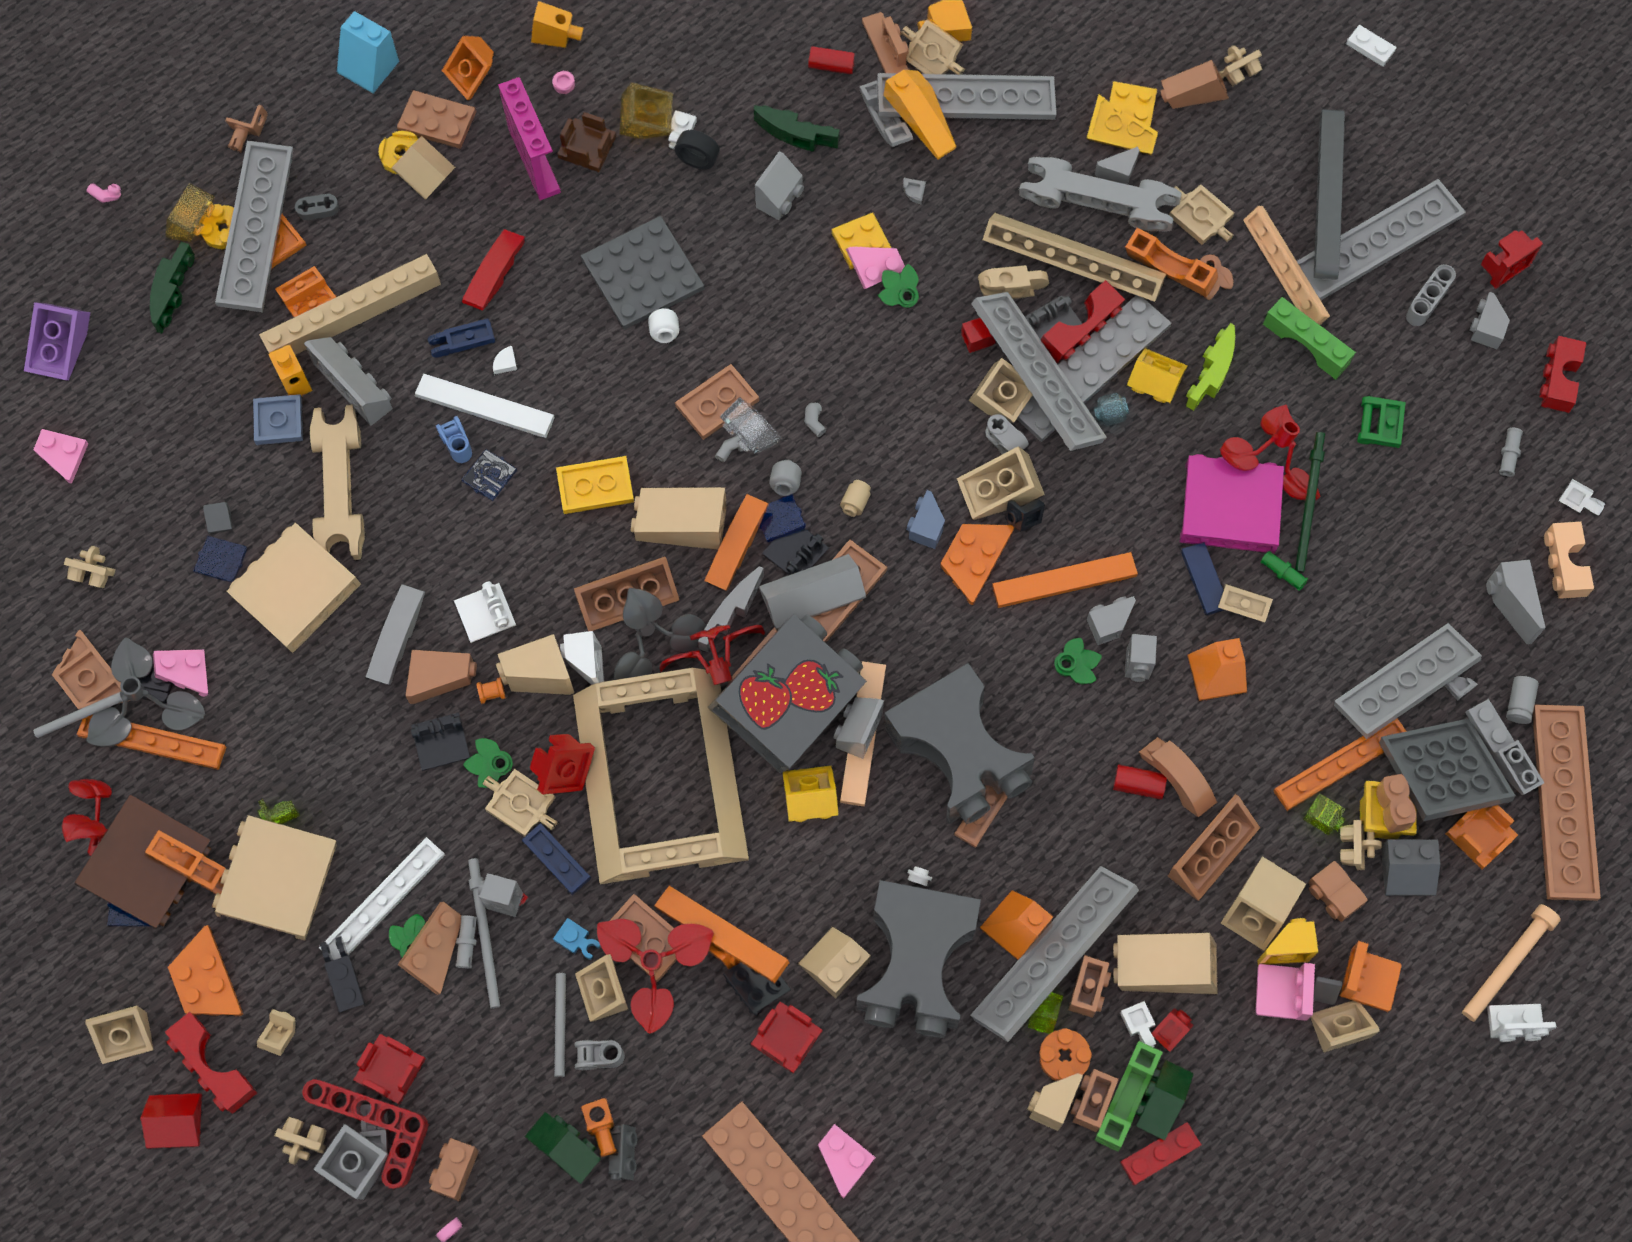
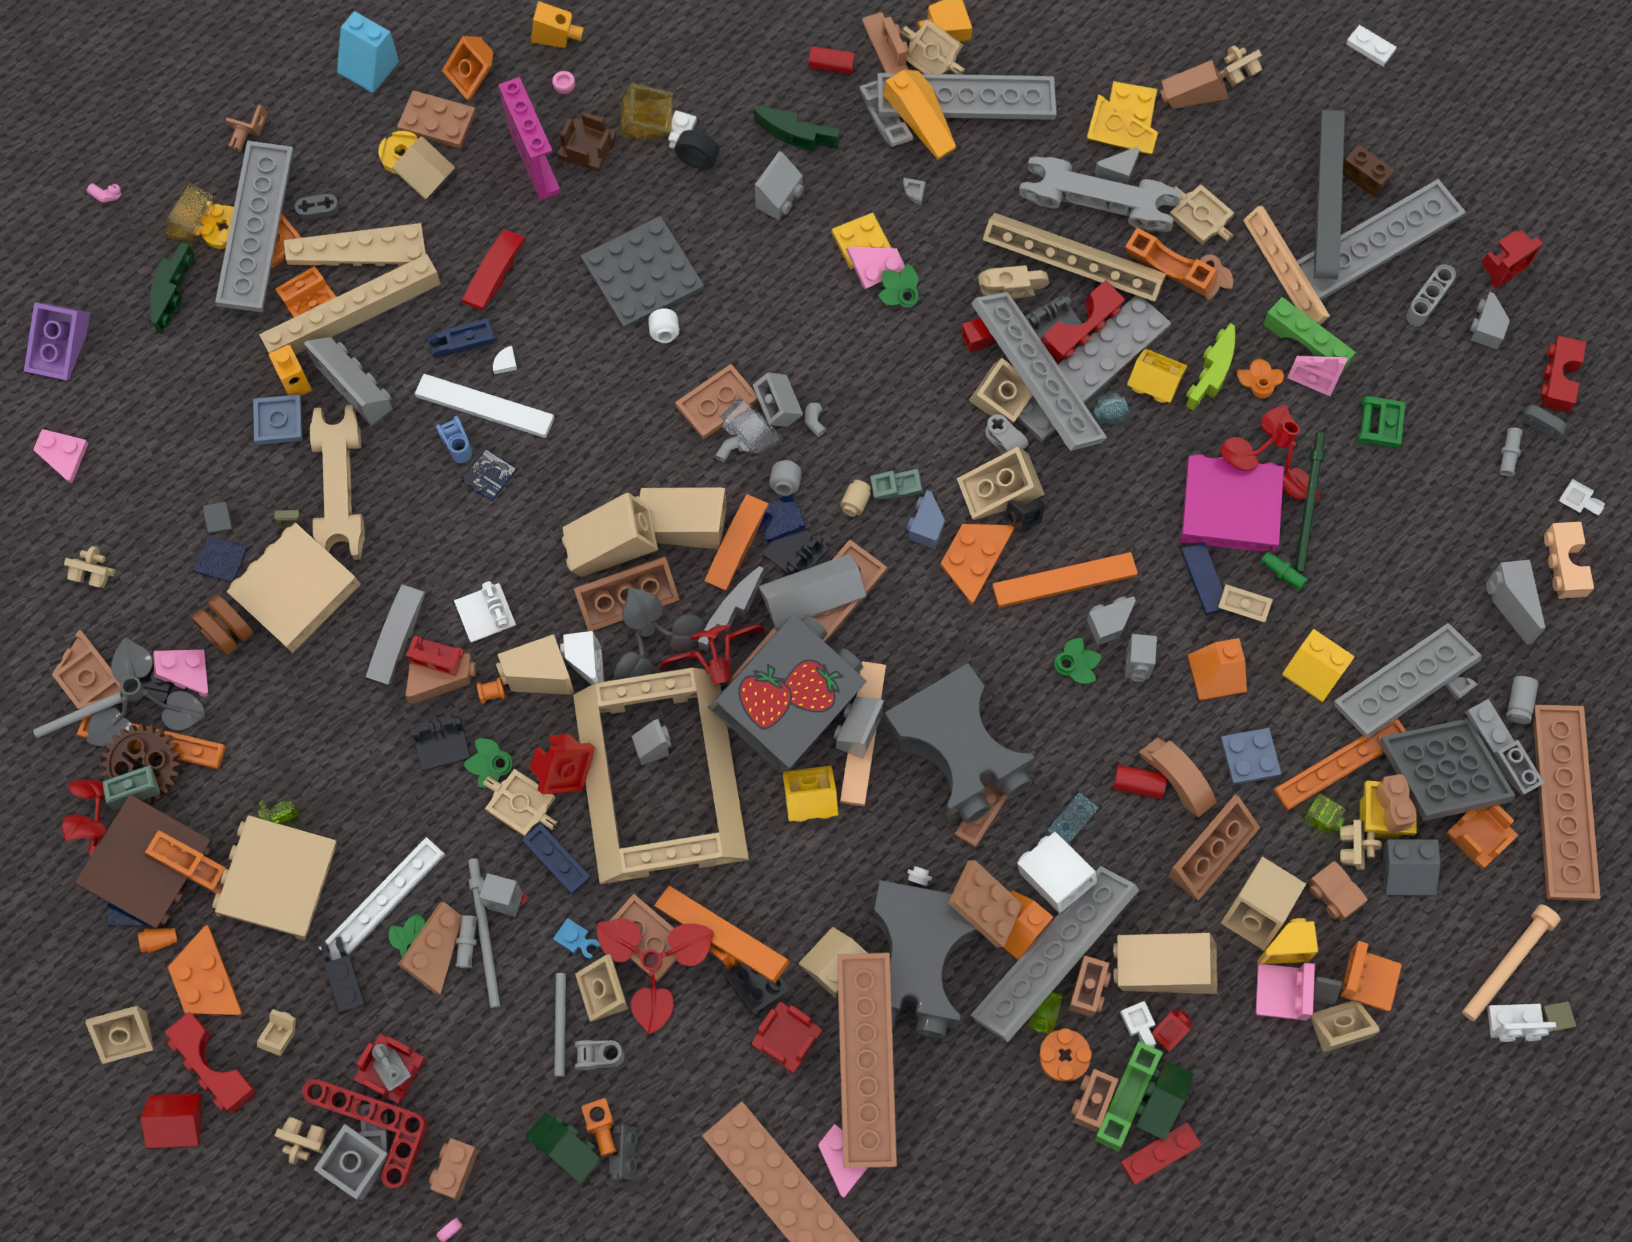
(137, 783): none -> sand green slope
(152, 744): none -> reddish brown gear
(156, 939): none -> orange cone
(218, 628): none -> dark orange wheel
(288, 517): none -> olive tile
(372, 246): none -> tan wing
(389, 1066): none -> light grey hinge
(435, 656): none -> red hinge
(595, 485): yellow plate -> none
(609, 536): none -> tan slope
(652, 742): none -> light grey slope
(777, 399): none -> light grey brick
(866, 1060): none -> nougat plate
(893, 485): none -> sand green slope
(985, 903): none -> nougat plate
(1054, 1101): tan slope -> none
(1056, 872): none -> white brick
(1073, 818): none -> clear light blue slope
(1250, 756): none -> sand blue plate
(1260, 378): none -> orange plate
(1317, 372): none -> bright pink wing
(1318, 665): none -> yellow slope
(1367, 171): none -> reddish brown brick
(1544, 422): none -> dark grey beam
(1561, 1014): none -> olive tile

